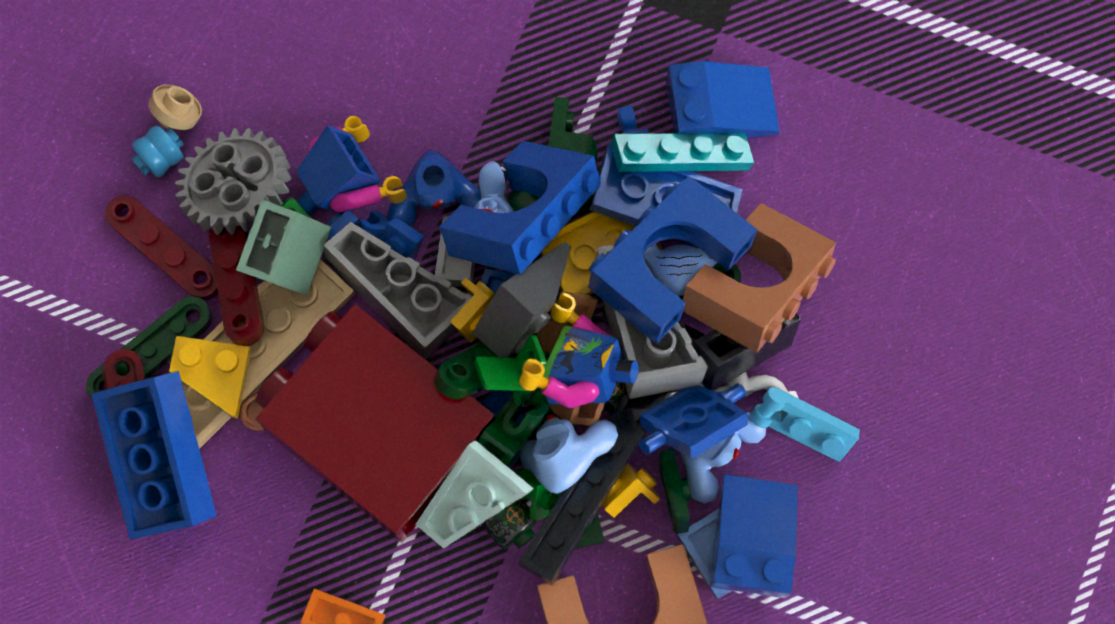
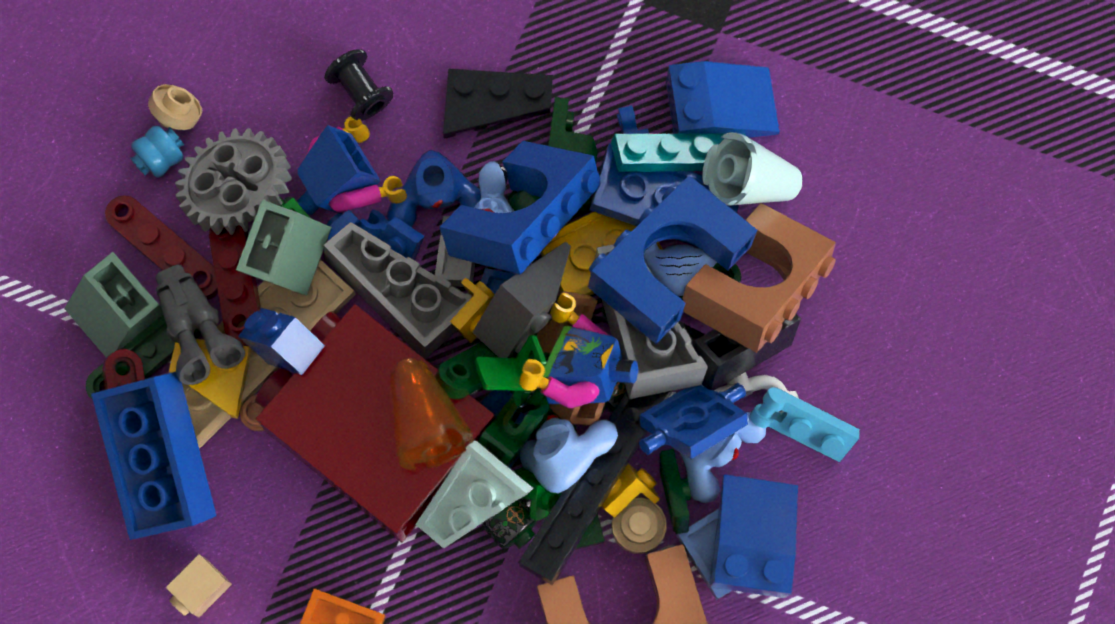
(112, 305): none -> sand green slope
(186, 310): none -> dark grey piece
(197, 587): none -> tan brick
(281, 340): none -> blue piece
(358, 84): none -> black hose
(424, 418): none -> clear orange cone
(493, 97): none -> black wing
(639, 526): none -> tan plate
(748, 173): none -> light aqua cone

